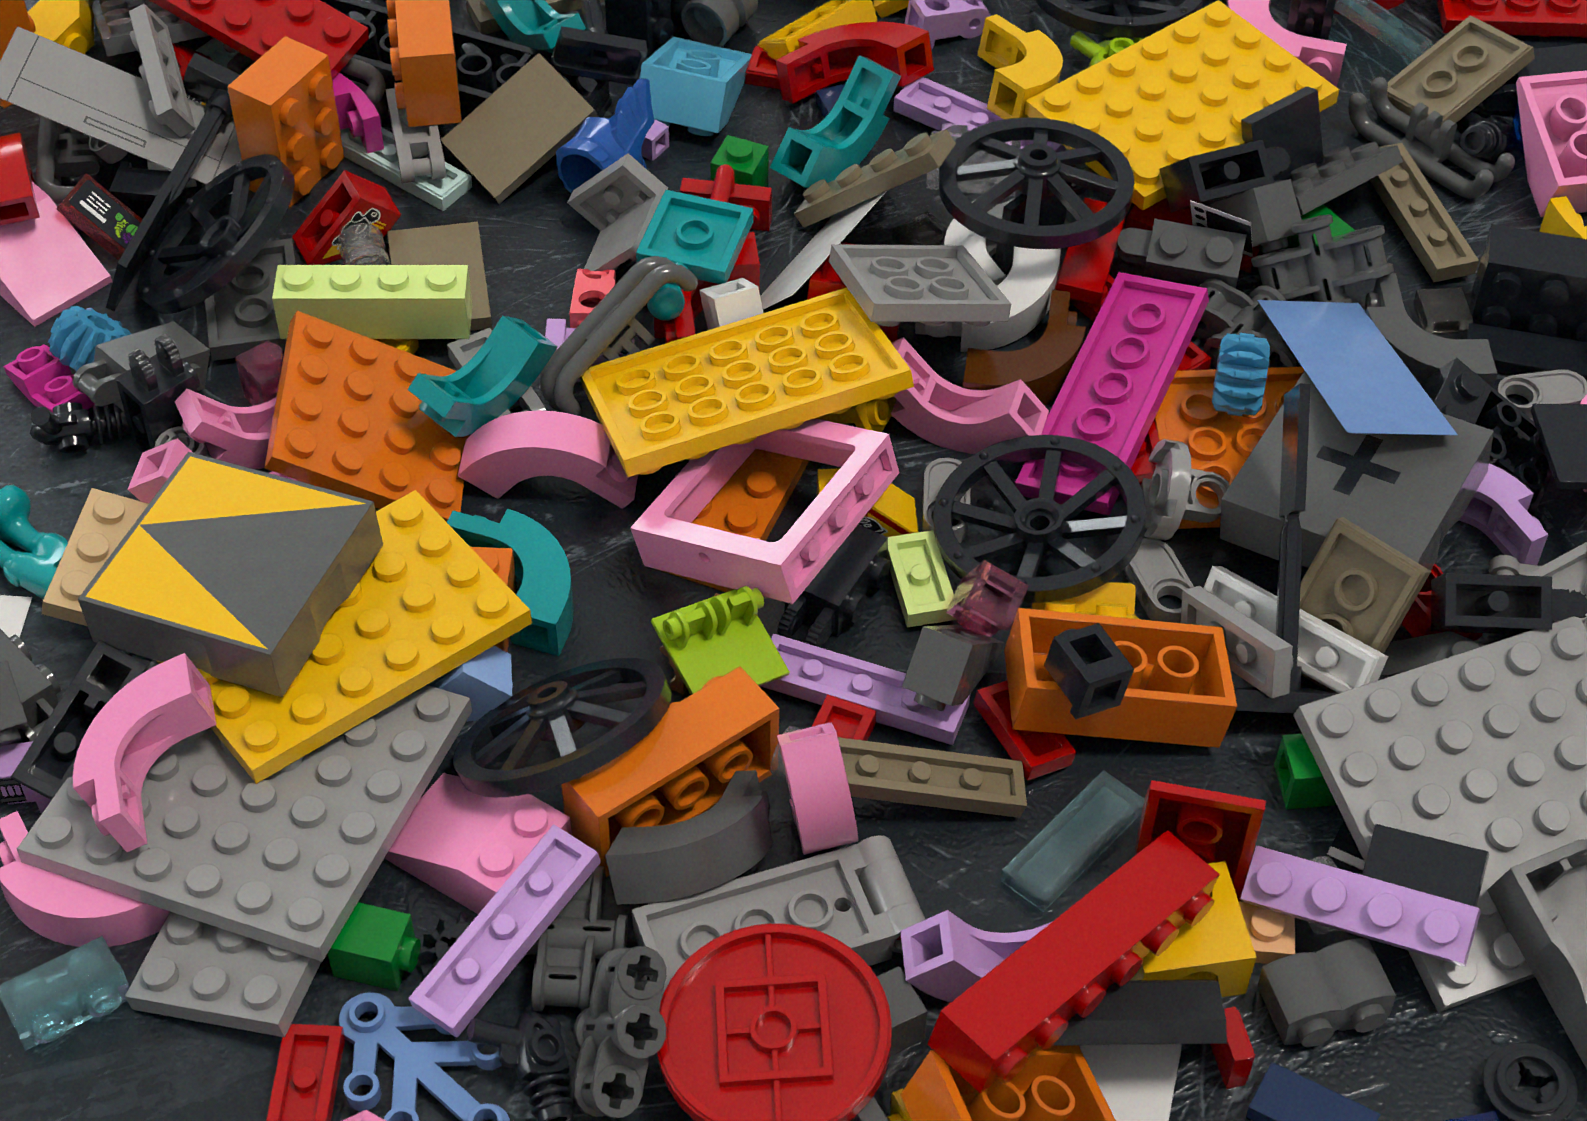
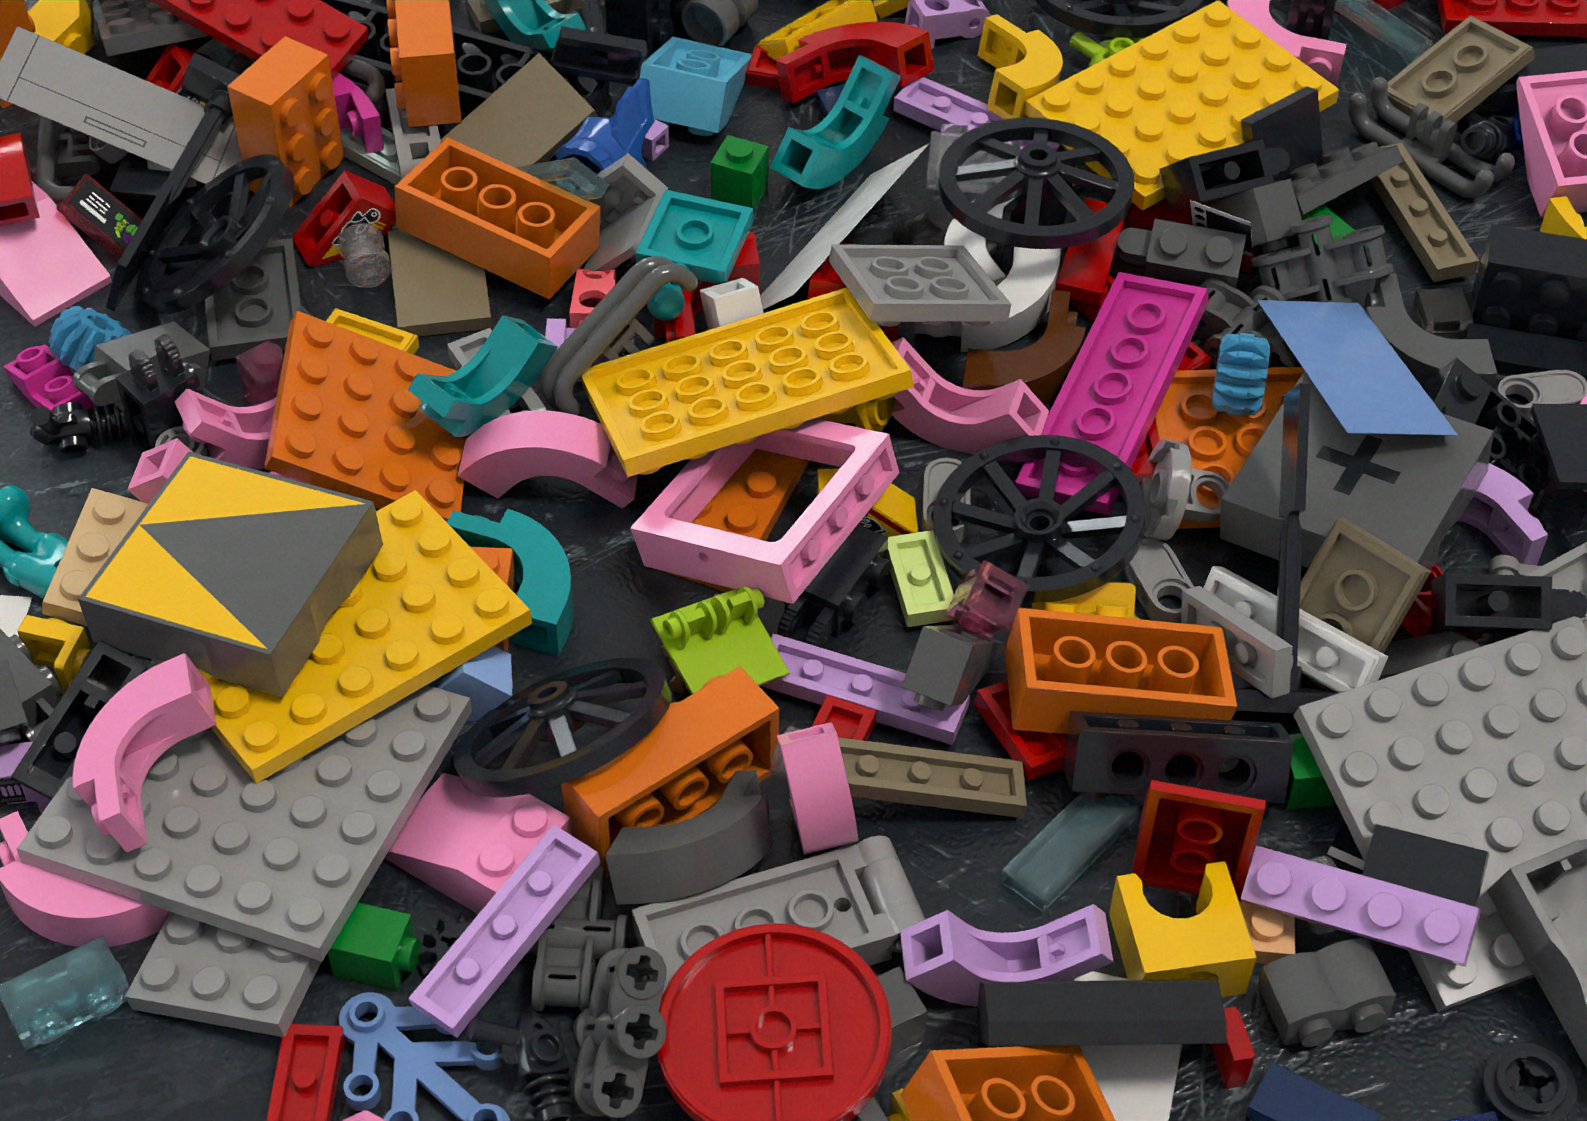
(56, 646): none -> yellow bracket
(161, 71): light grey plate -> none
(378, 299): yellowish green brick -> none
(497, 217): none -> orange brick
(570, 176): none -> clear light blue tile
(726, 190): red plate -> none
(882, 173): dark tan plate -> none
(1072, 963): red brick -> none
(1088, 669): black brick -> none
(1099, 738): none -> black brick

